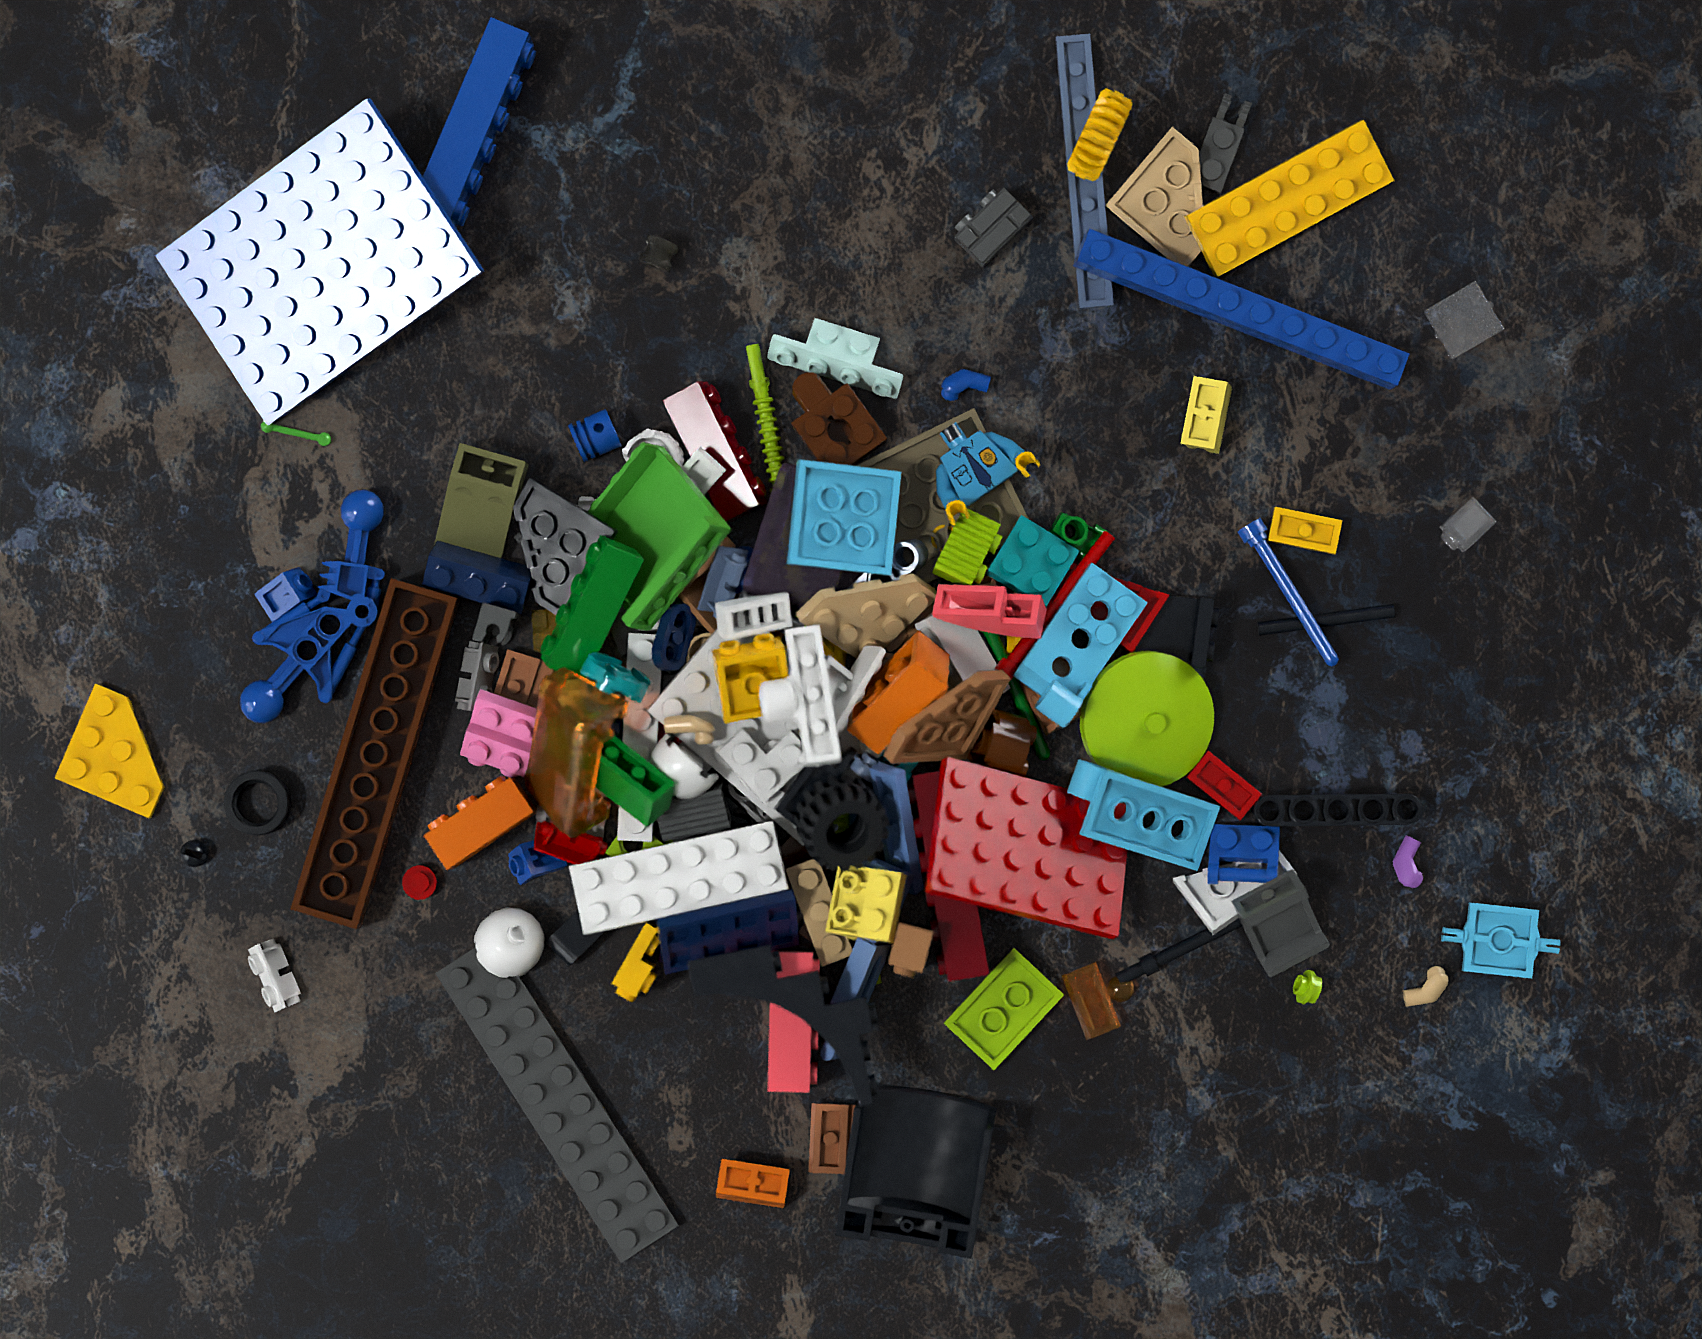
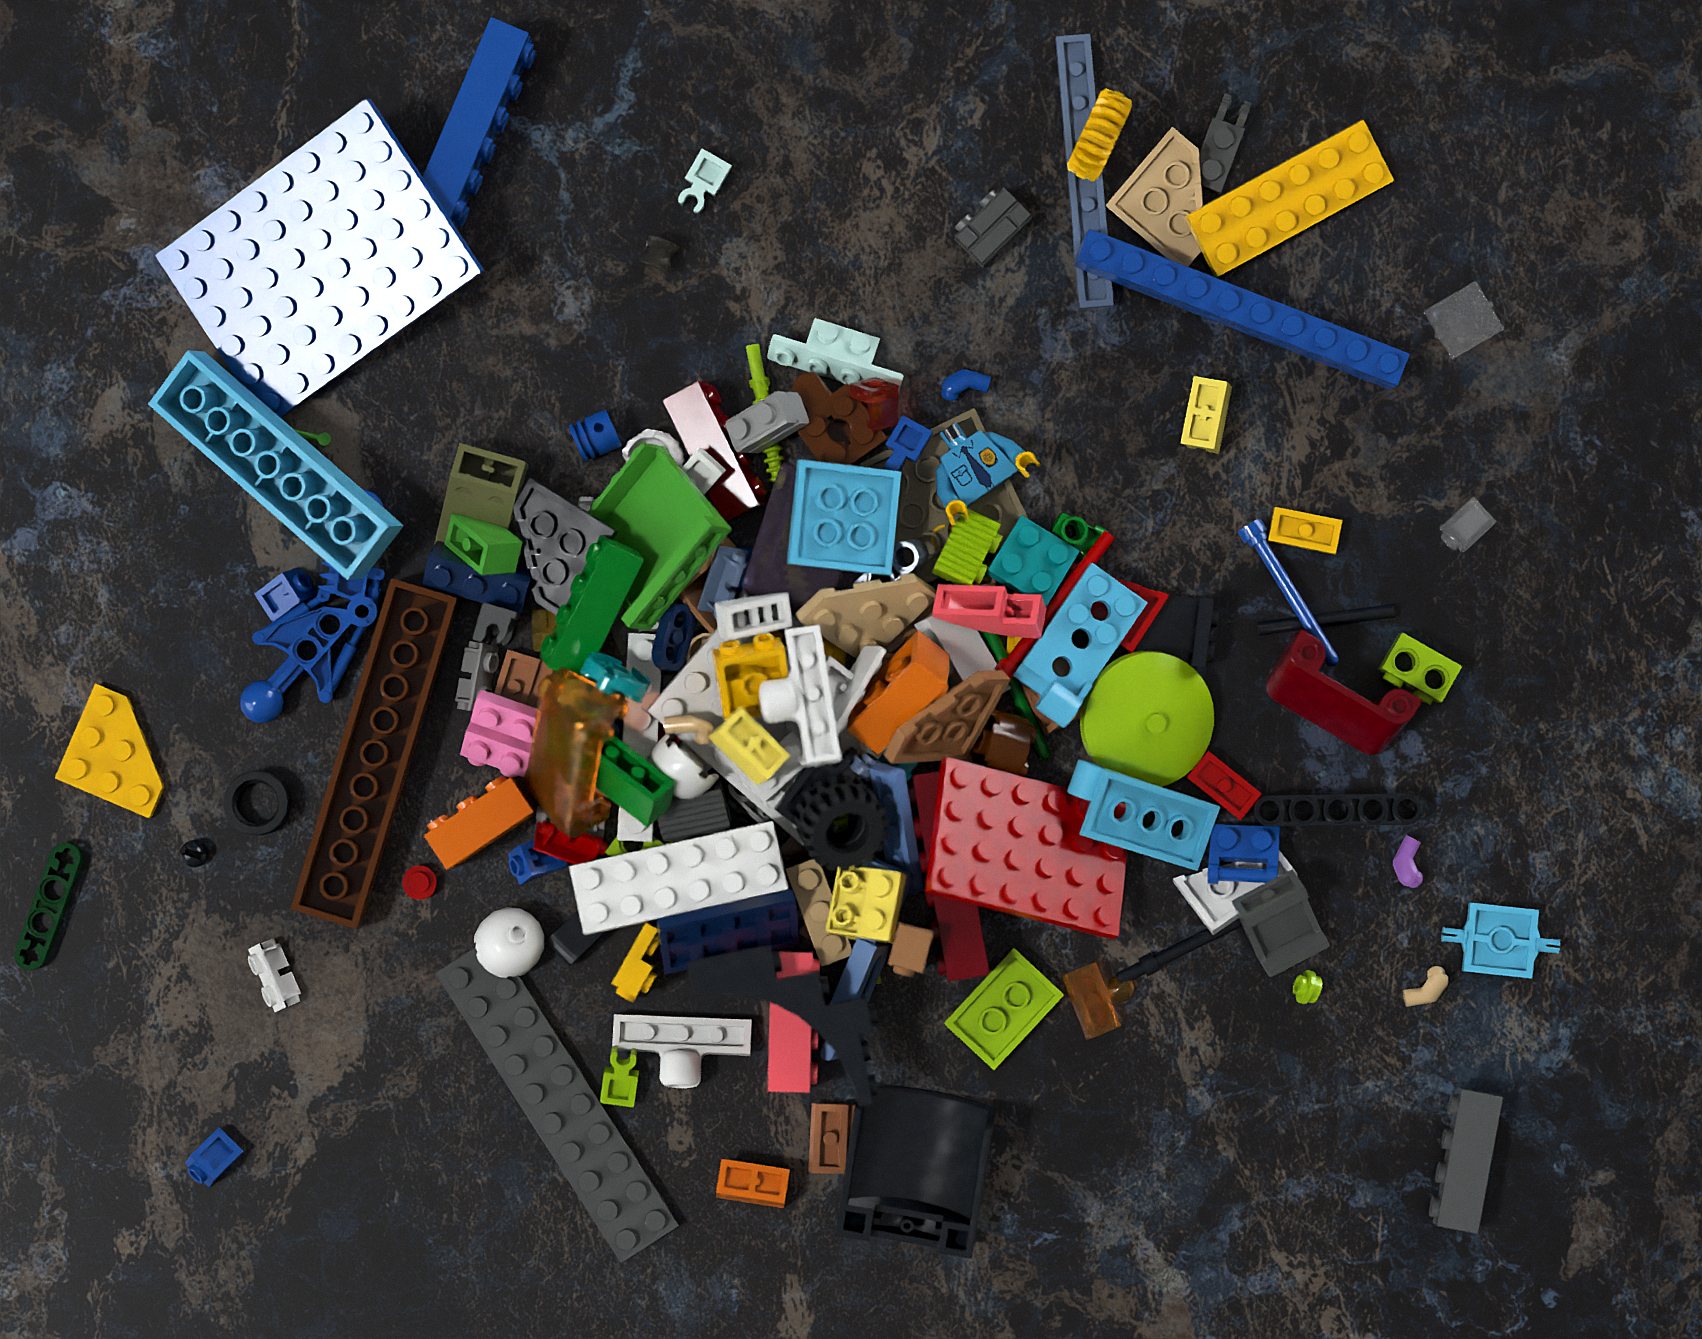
(53, 908): none -> dark green beam
(212, 1157): none -> blue bracket
(275, 465): none -> medium azure brick
(483, 545): none -> bright green slope
(620, 1081): none -> lime plate
(682, 1042): none -> white plate
(706, 176): none -> light aqua plate
(749, 746): none -> light yellow hinge
(767, 422): none -> light grey brick
(881, 400): none -> clear red panel
(906, 442): none -> blue plate
(1332, 706): none -> dark red windscreen
(1423, 660): none -> lime brick
(1466, 1160): none -> dark grey brick

